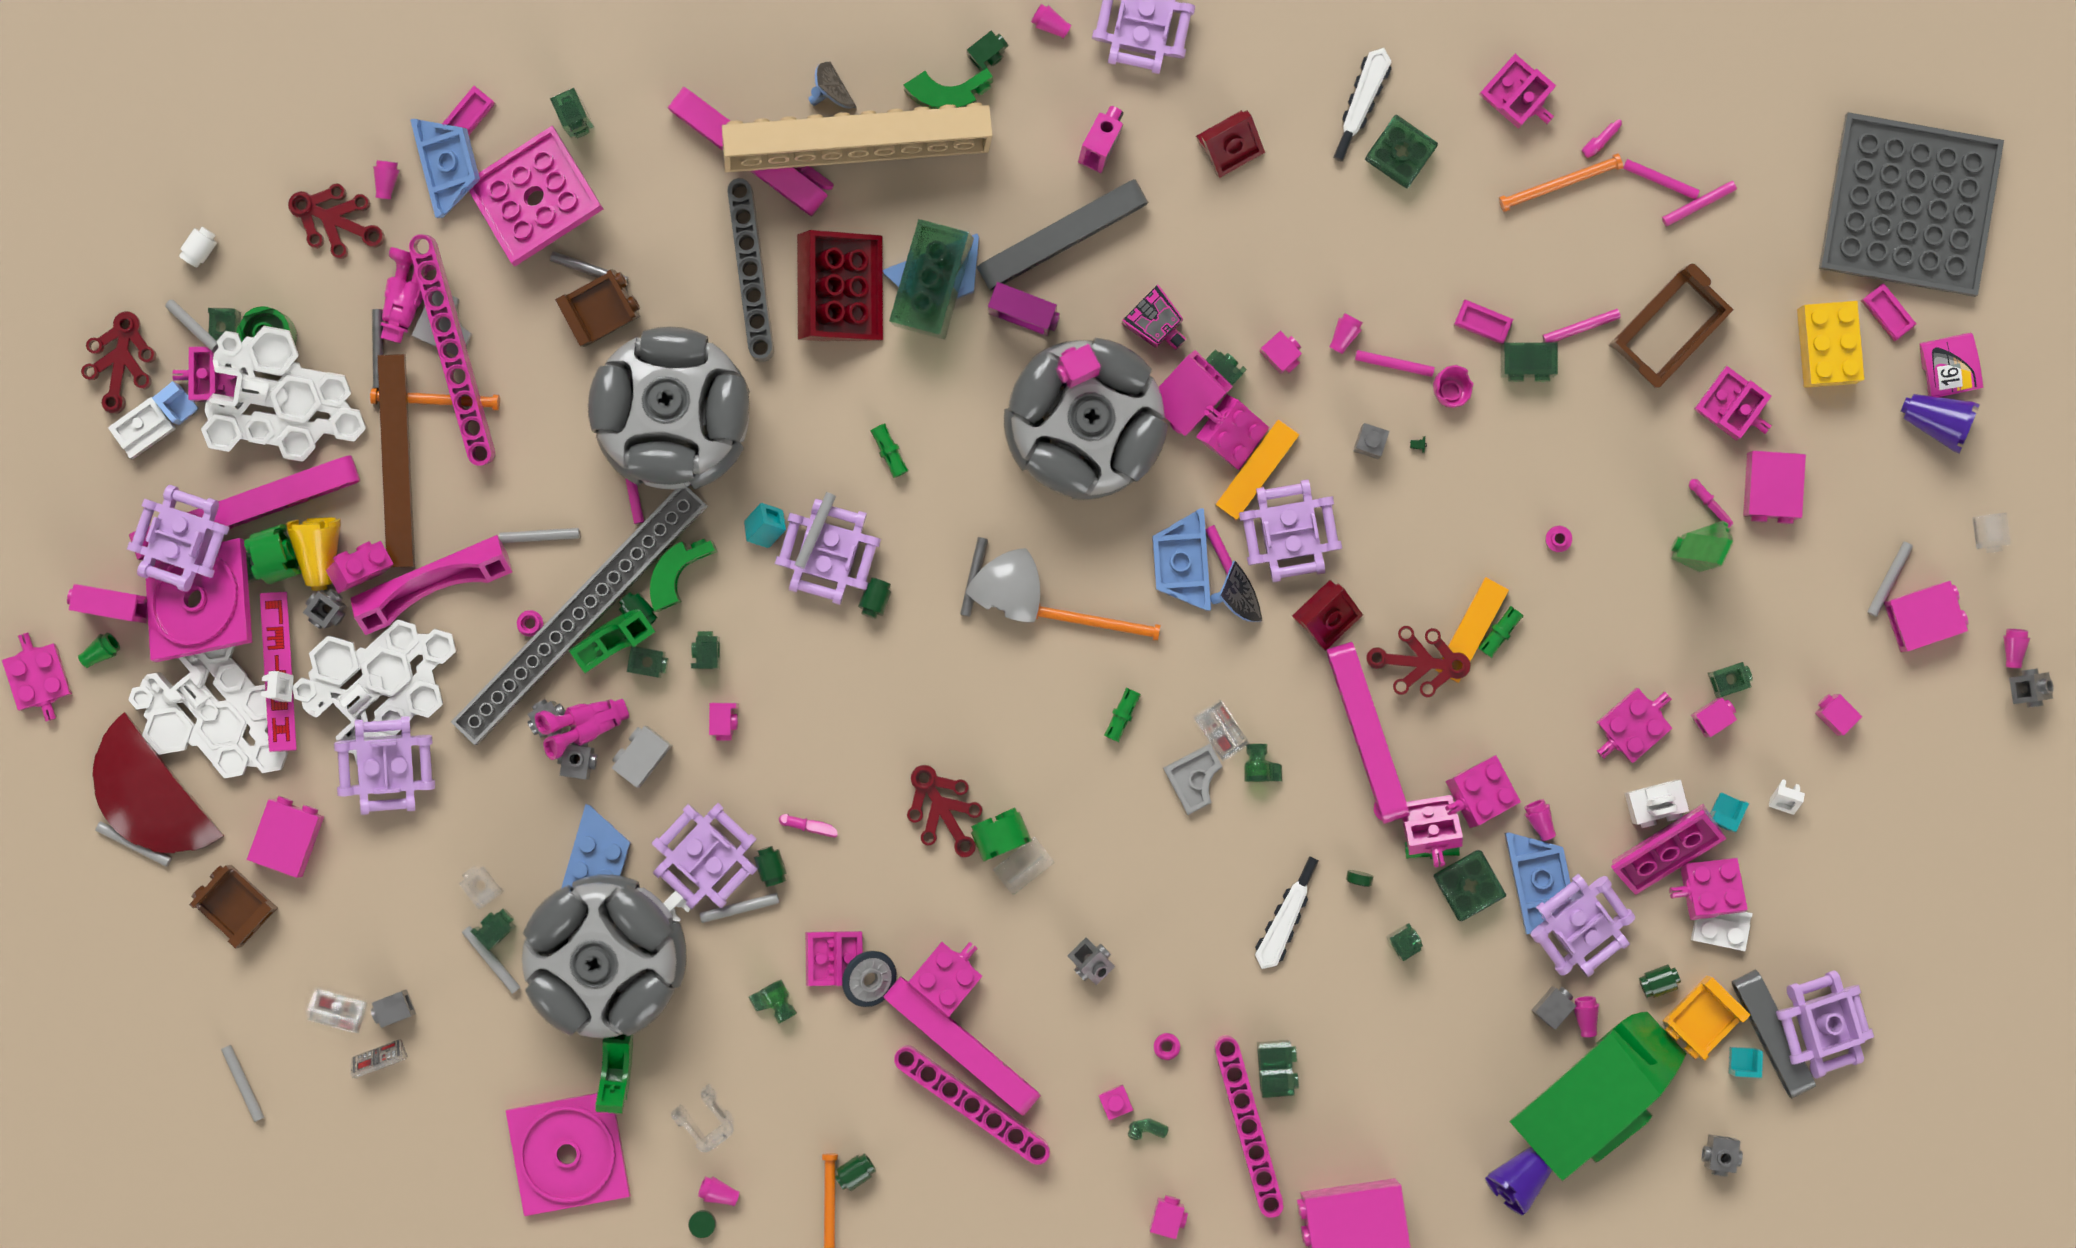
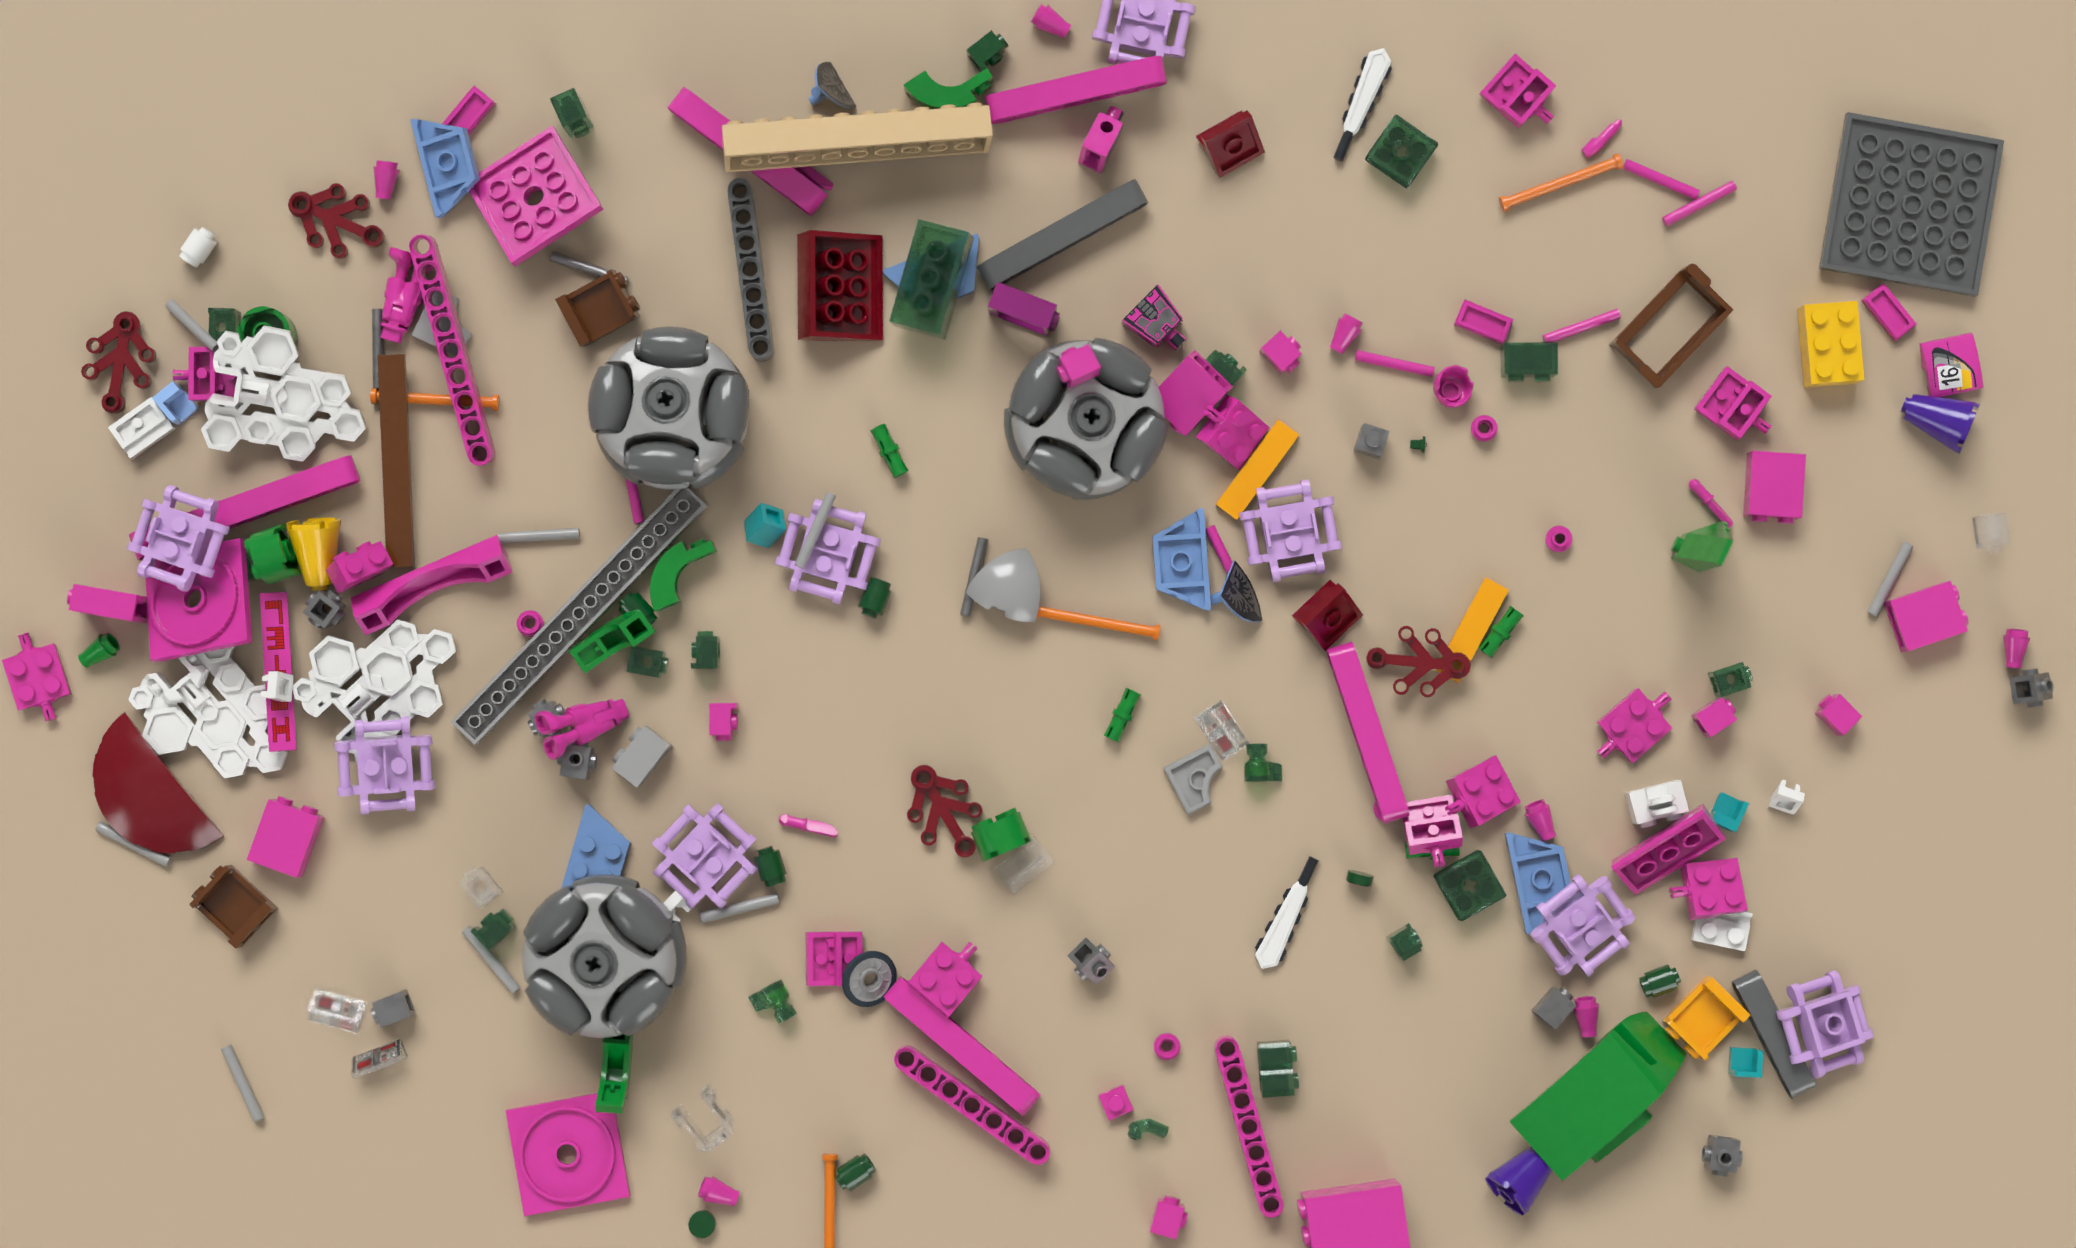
(1076, 89): none -> dark pink beam
(1492, 428): none -> dark pink plate

